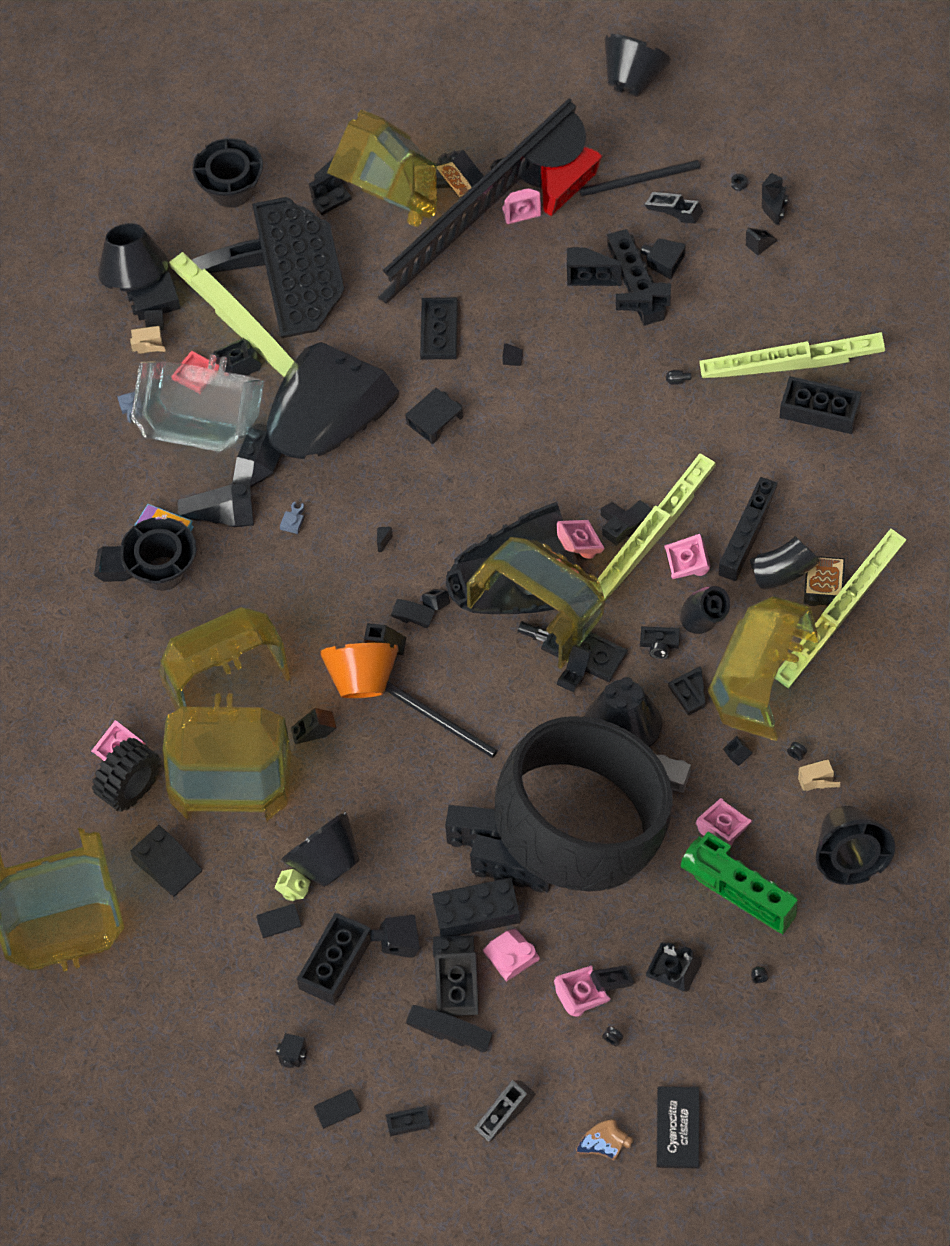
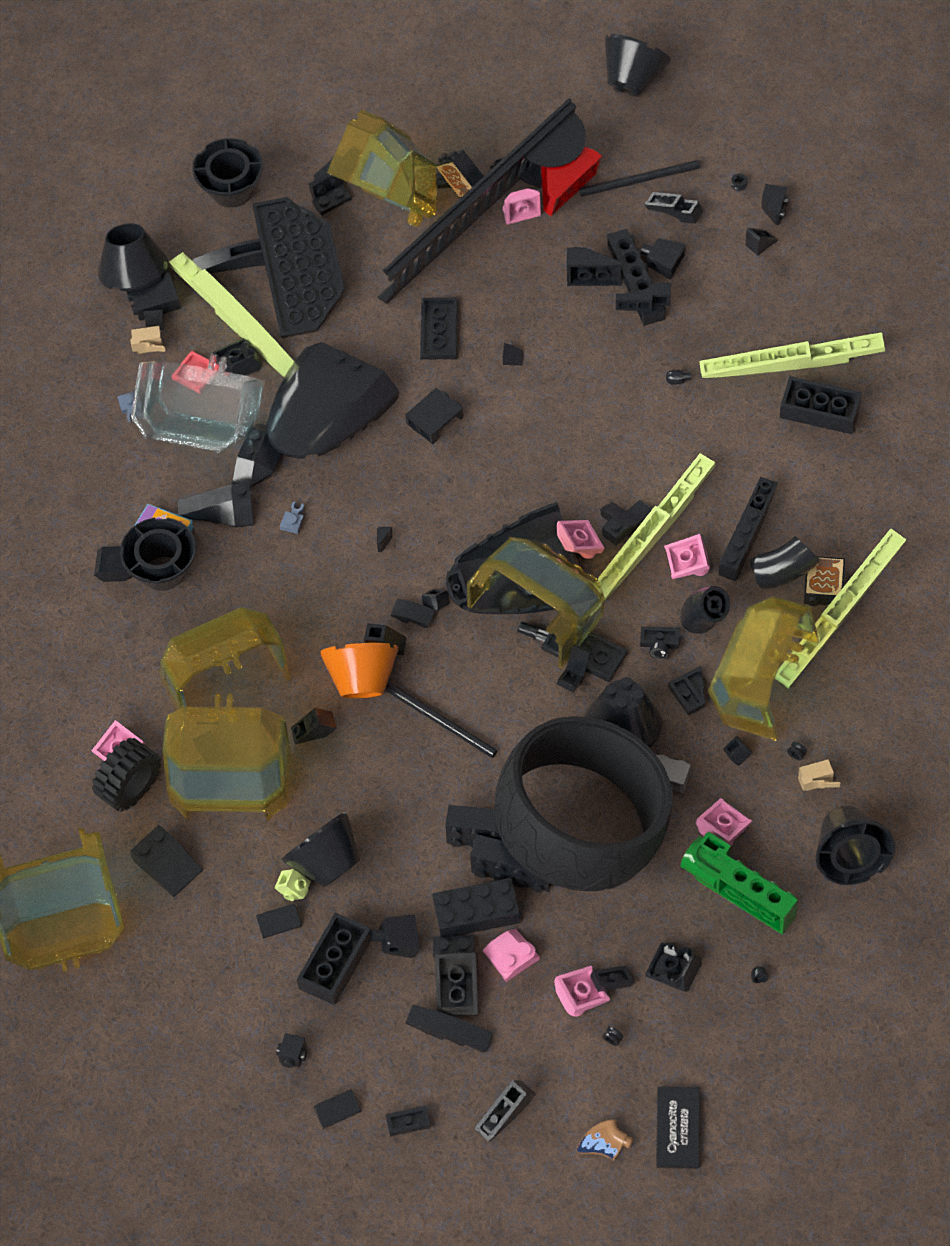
(772, 186): black slope -> none

